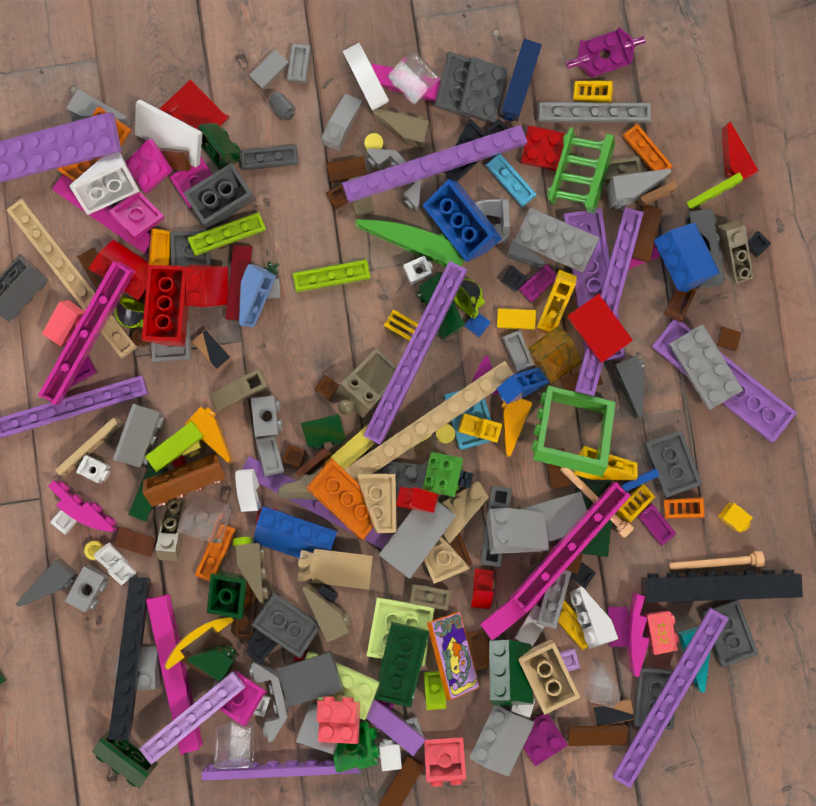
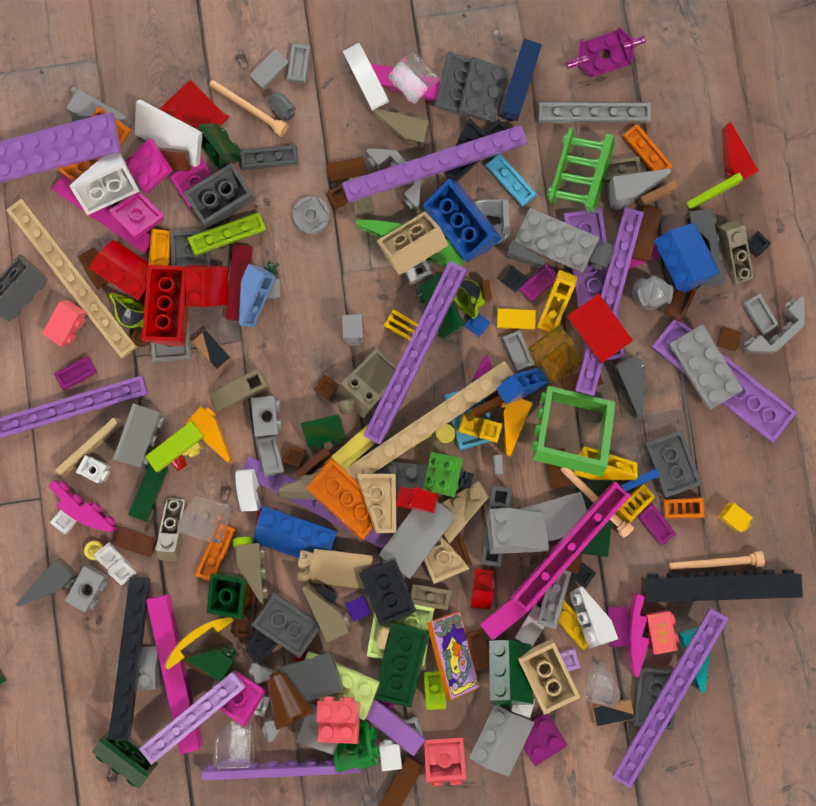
(86, 333): dark pink tile -> none
(183, 479): dark orange slope -> none
(279, 126): none -> light nougat piece
(286, 700): none -> reddish brown cone
(311, 215): none -> light grey tile
(331, 276): lime tile -> none
(341, 122): light grey slope -> none
(353, 329): none -> light grey brick
(358, 608): none -> dark purple tile
(373, 141): light yellow tile -> none
(383, 637): none -> tan tile
(387, 591): none -> black tile
(412, 243): none -> tan slope
(484, 408): none -> reddish brown tile
(486, 290): none -> reddish brown tile
(497, 464): none -> light grey tile
(542, 148): red plate -> none
(593, 98): yellow slope -> none
(597, 735): reddish brown tile -> none
(601, 255): none -> dark grey brick
(651, 293): none -> light grey helmet
(735, 639): dark grey tile -> none
(760, 314): none -> light grey tile
(795, 313): none -> light grey slope

